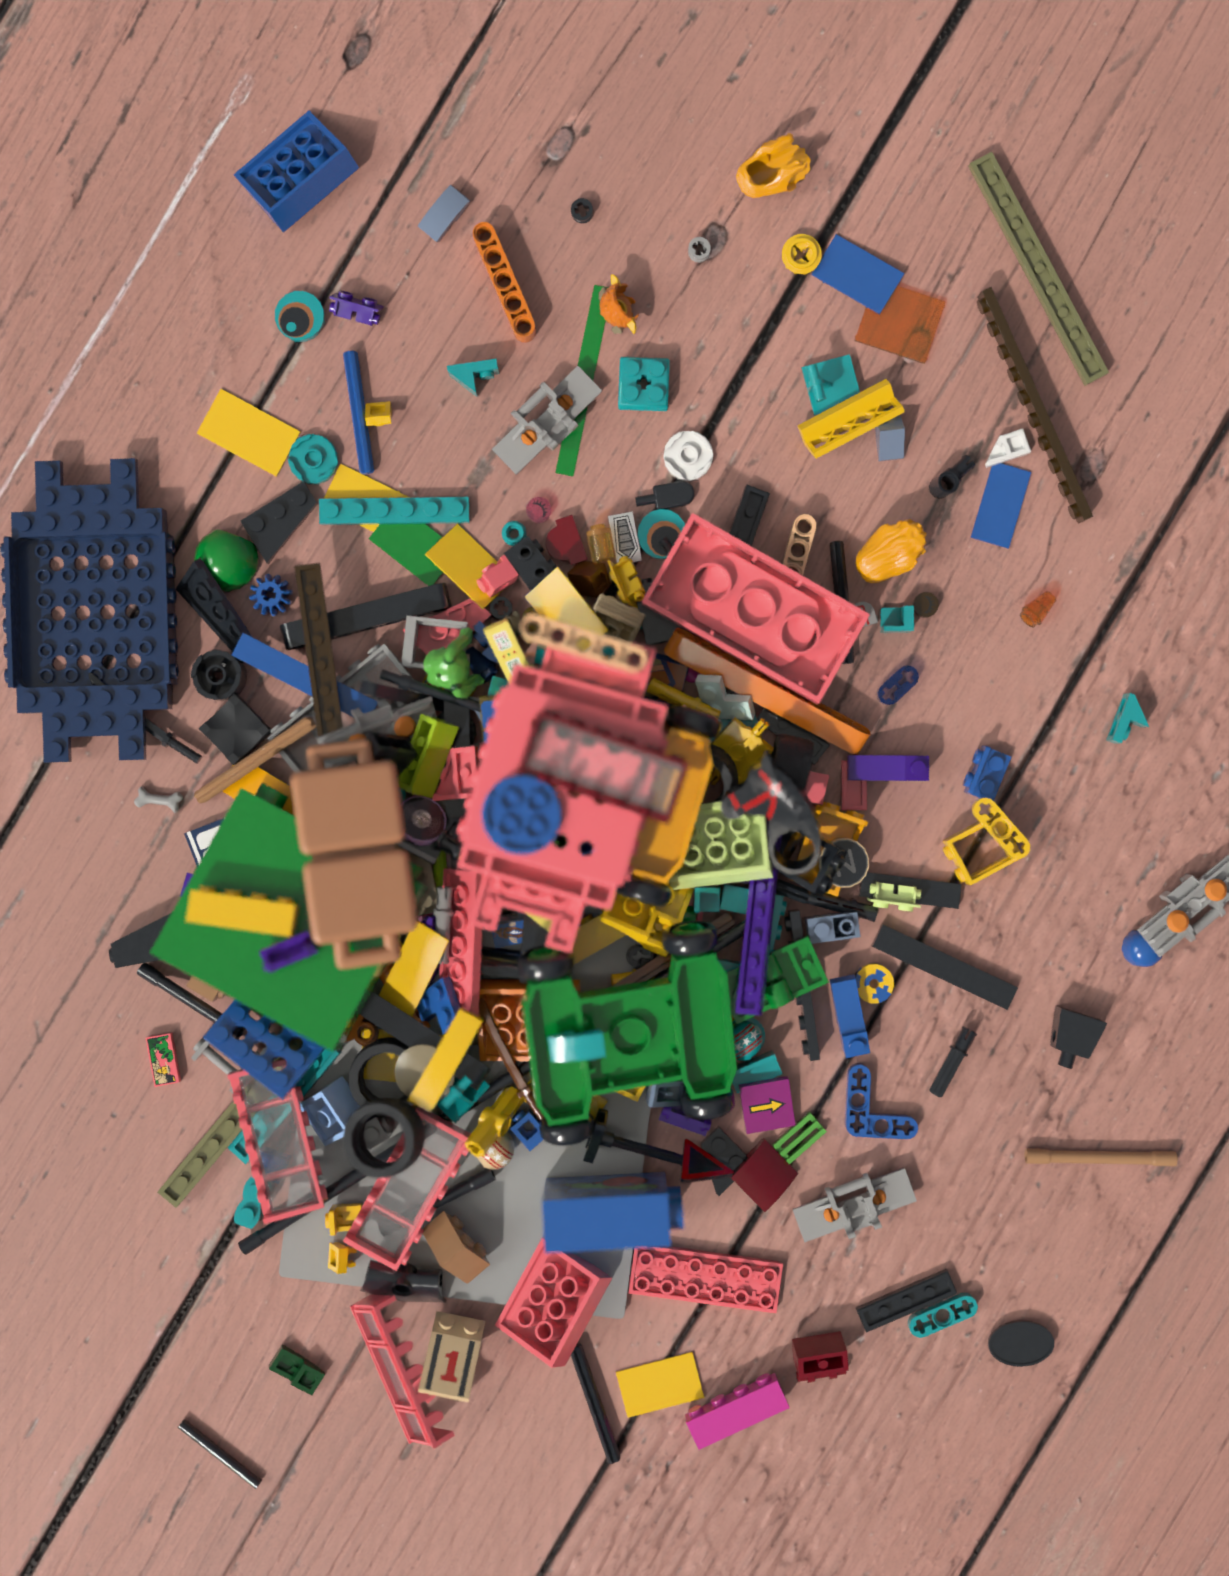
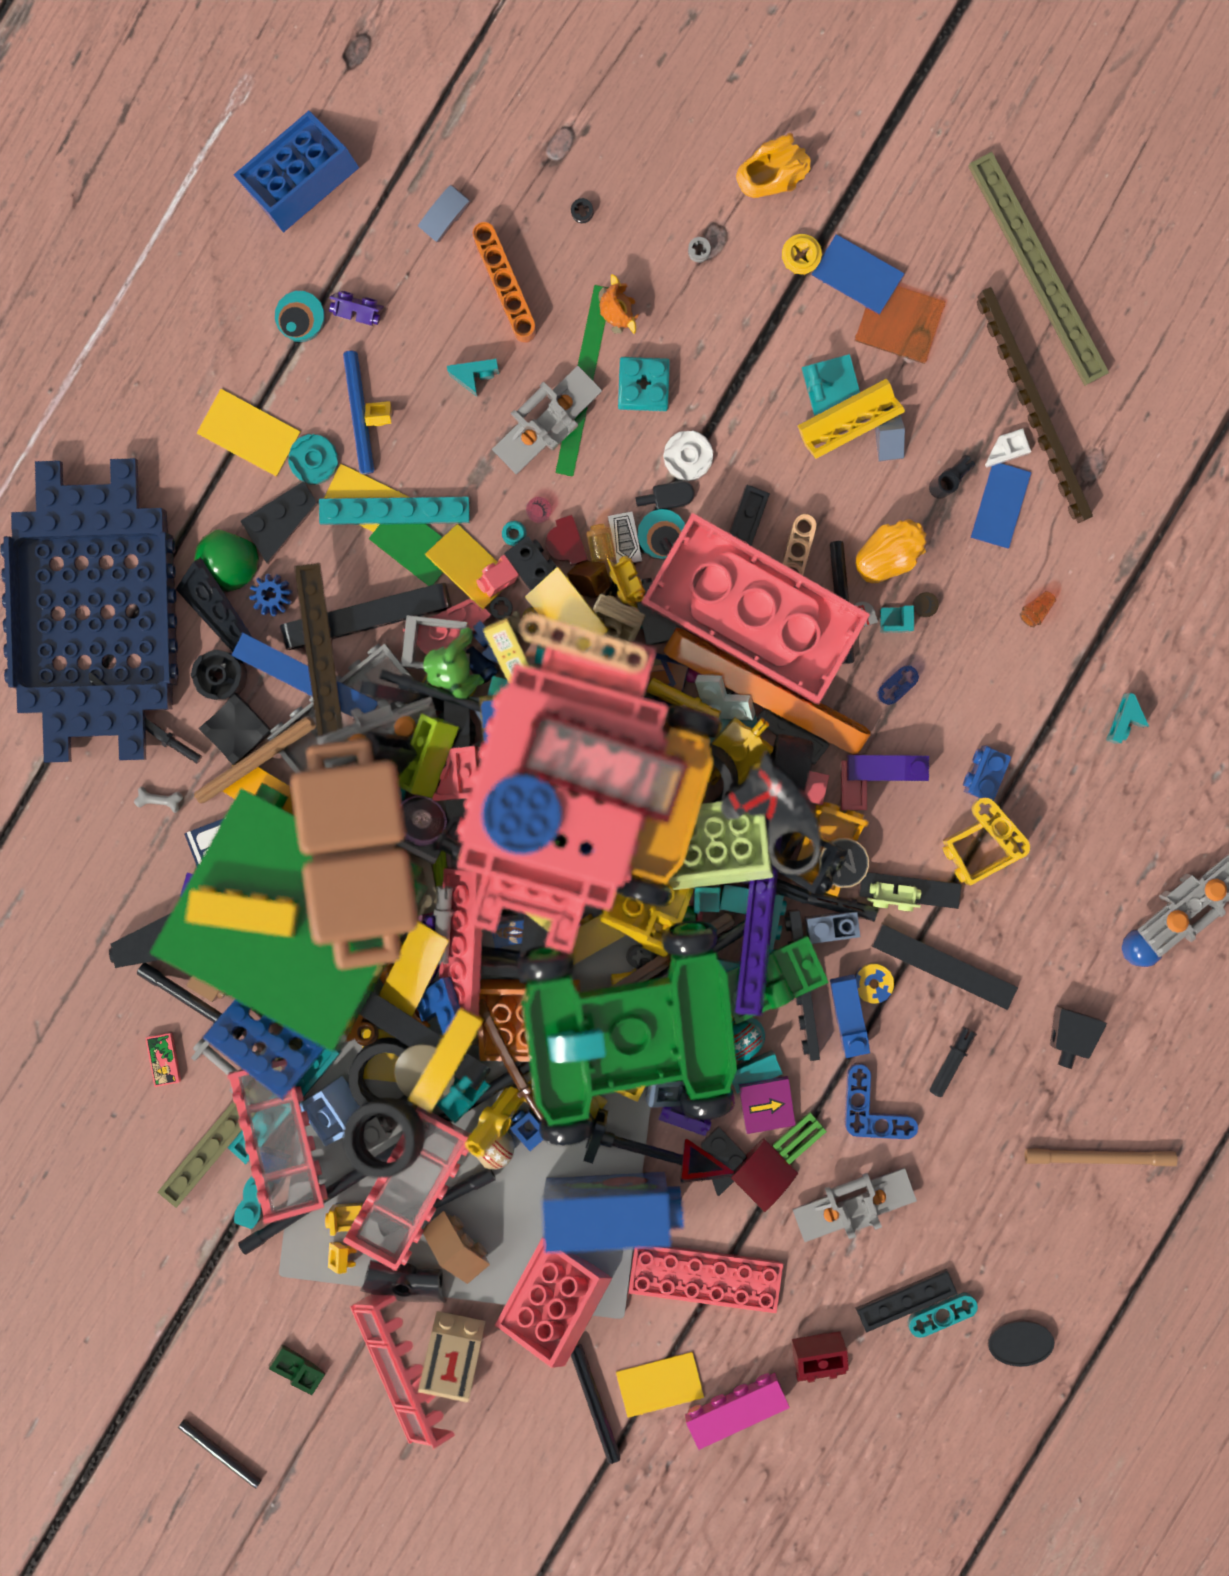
(288, 952): dark purple hinge -> none

